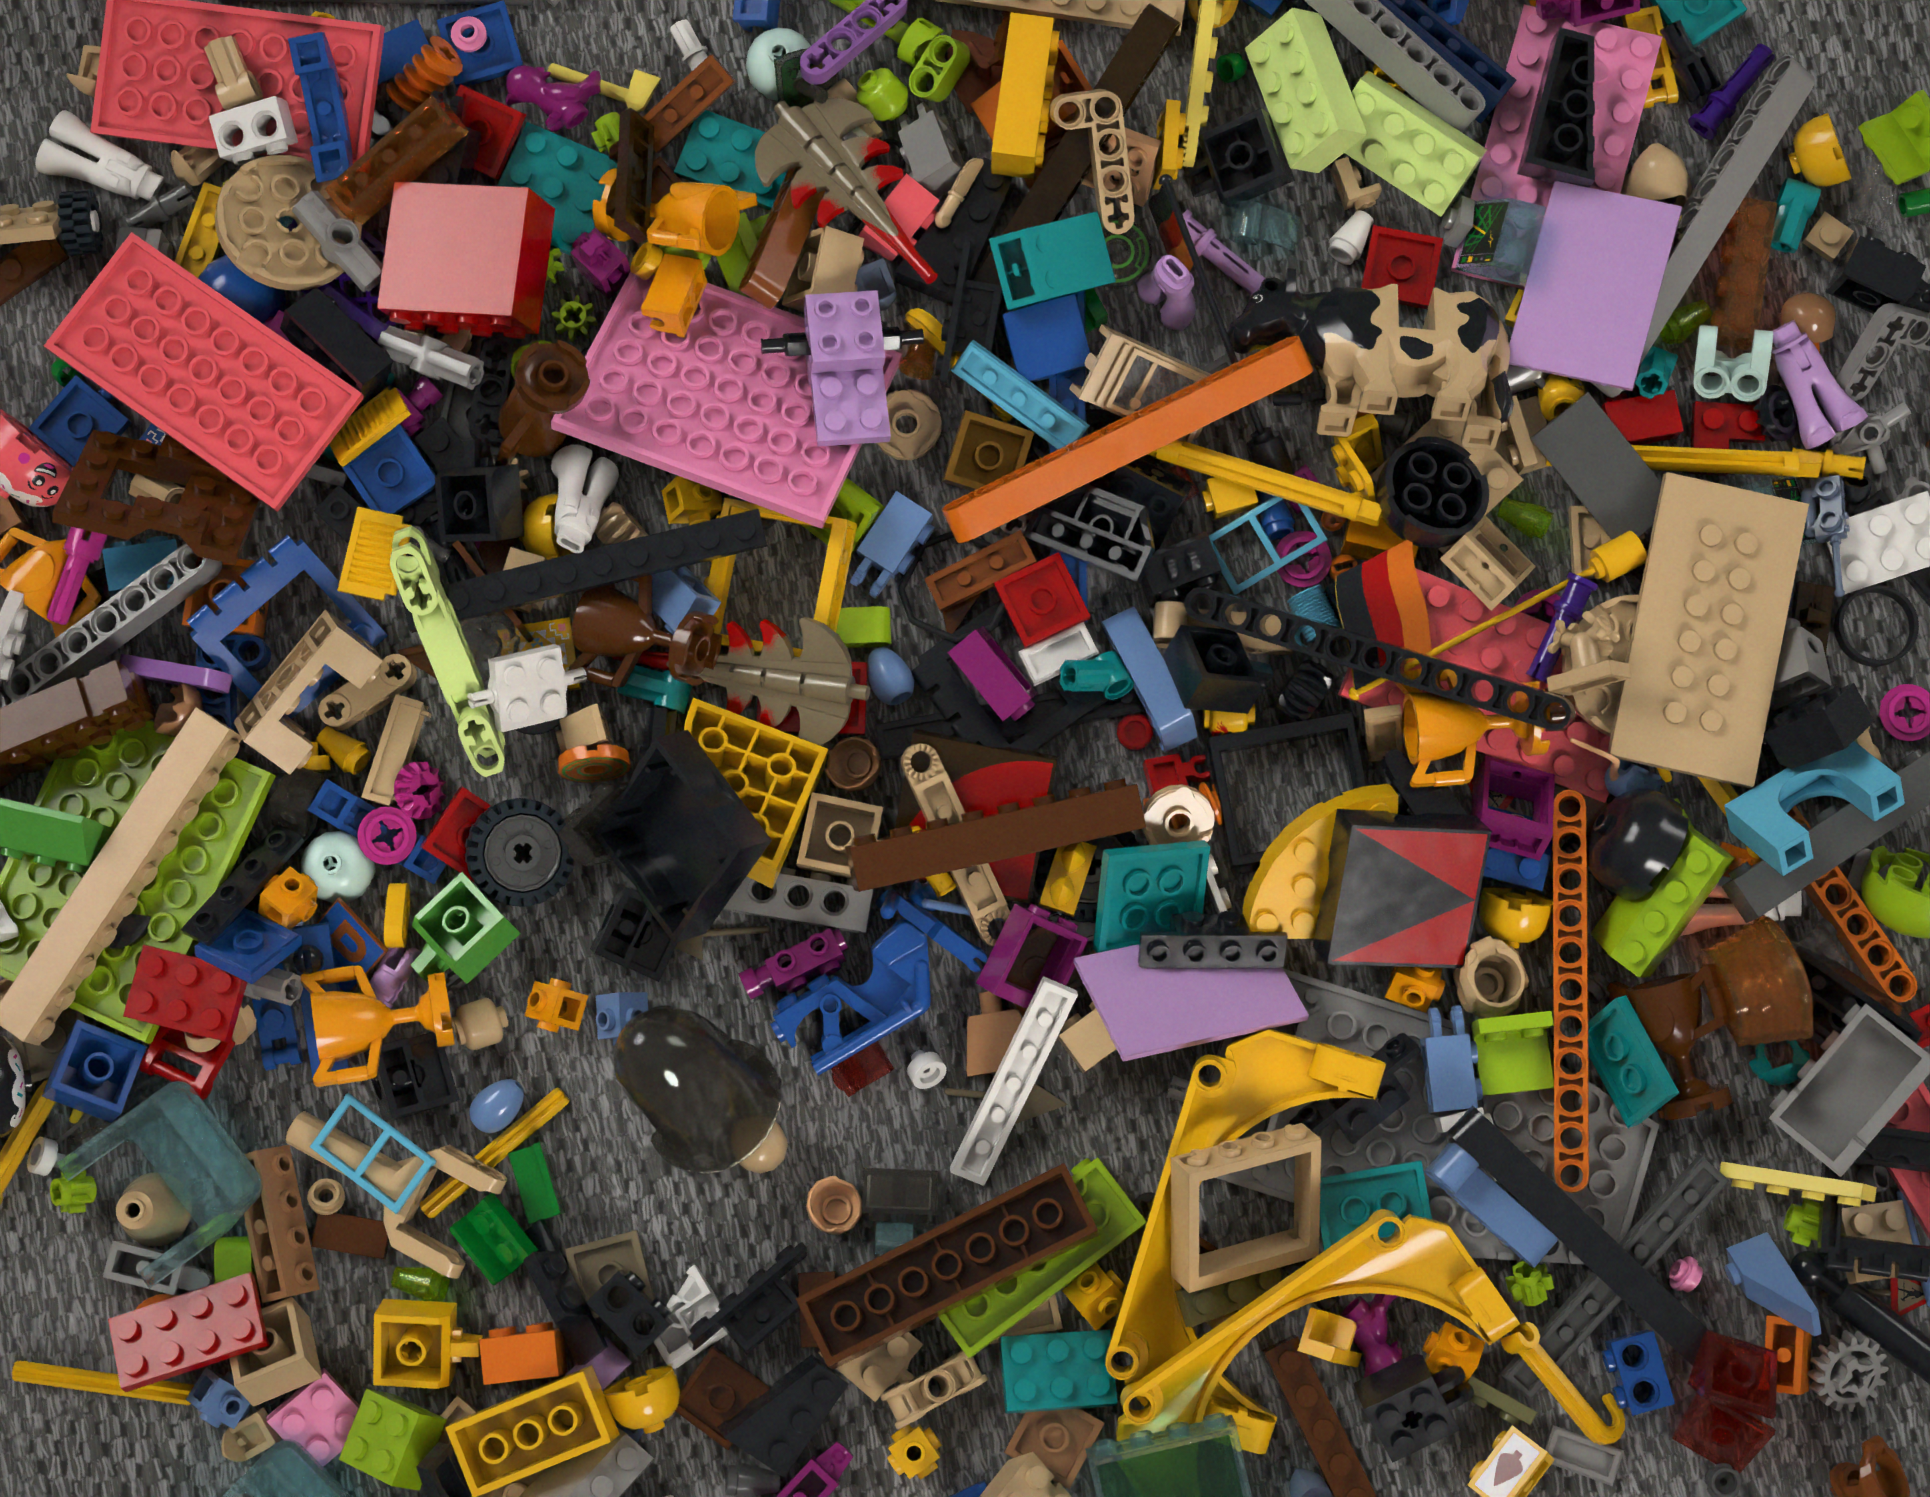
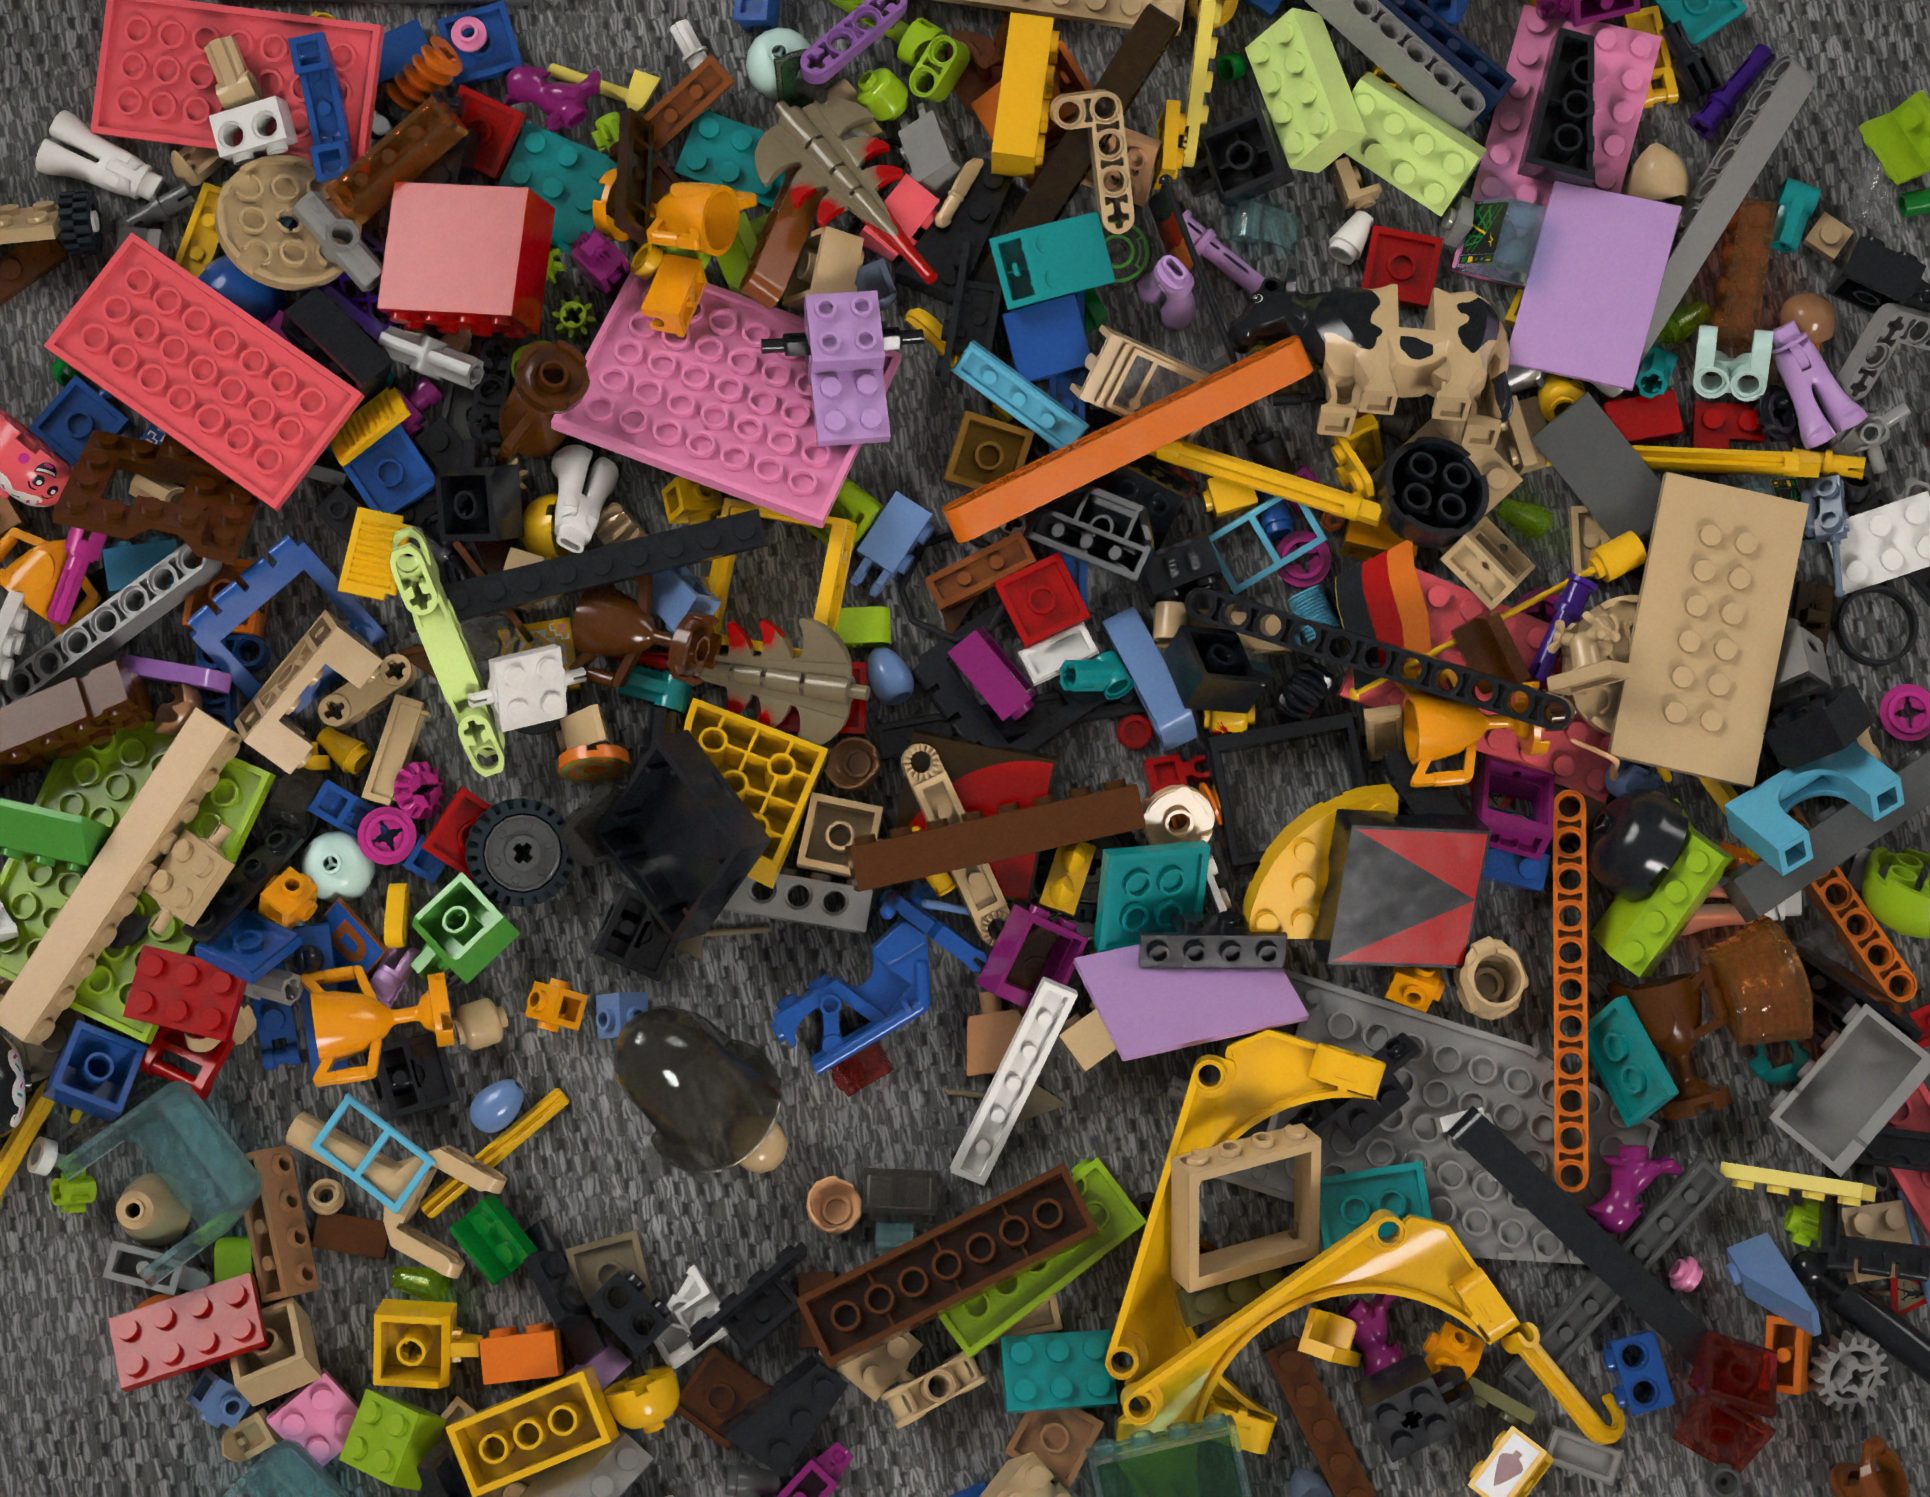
(88, 70): tan plate -> none
(97, 1382): yellow axle -> none
(189, 877): none -> tan plate
(536, 1182): green panel -> none
(805, 964): magenta brick -> none
(915, 1436): yellow brick -> none
(918, 361): clear orange piece -> none
(926, 1069): white tile -> none
(928, 429): tan tile -> none
(1096, 1295): yellow brick -> none
(1340, 560): orange hinge -> none
(1449, 1065): medium blue hinge -> none
(1489, 1204): medium blue beam -> none
(1490, 649): none -> reddish brown panel
(1513, 1053): lime bracket -> none
(1514, 916): yellow cylinder -> none
(1529, 1283): lime gear -> none
(1629, 1176): none -> magenta animal
(1819, 153): yellow cylinder -> none

